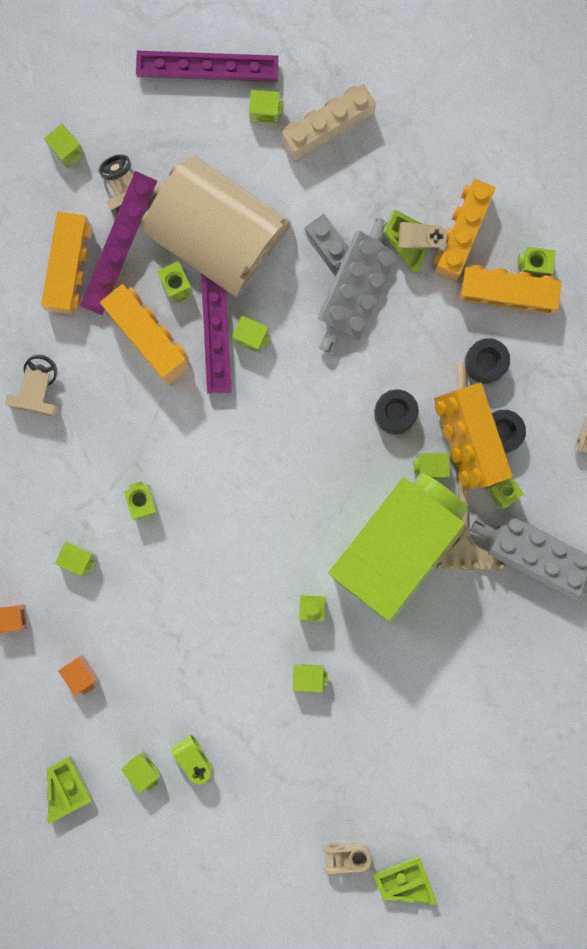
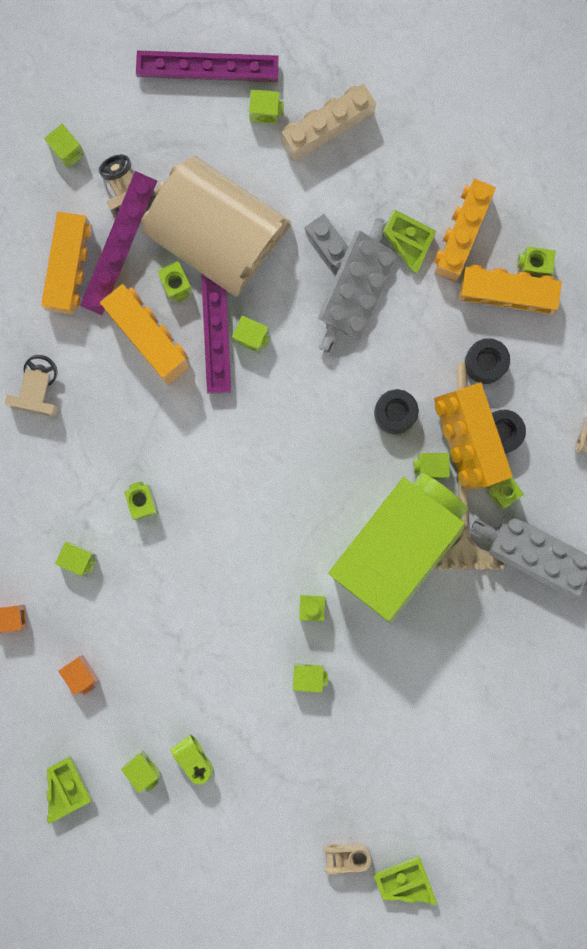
(418, 235): tan piece -> none

